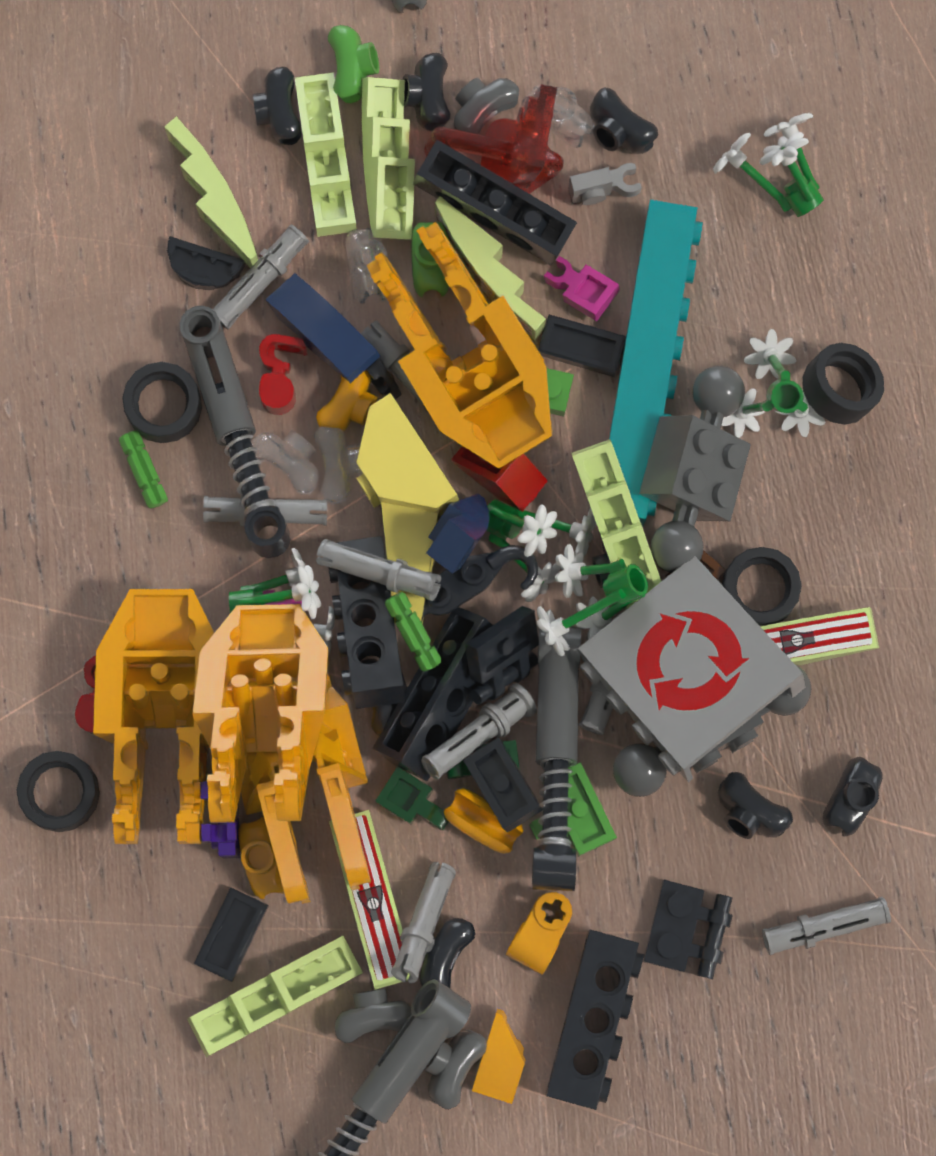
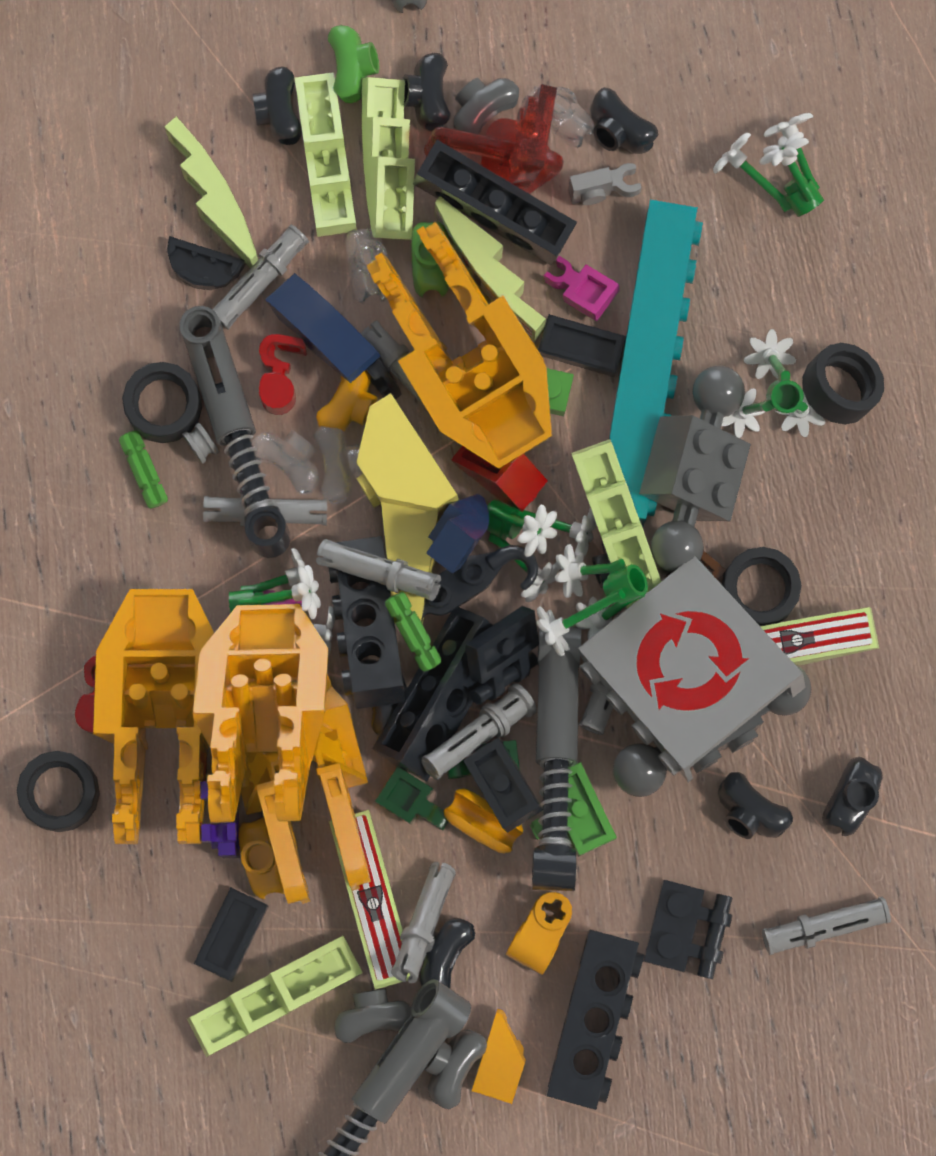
(200, 443): none -> light grey bush

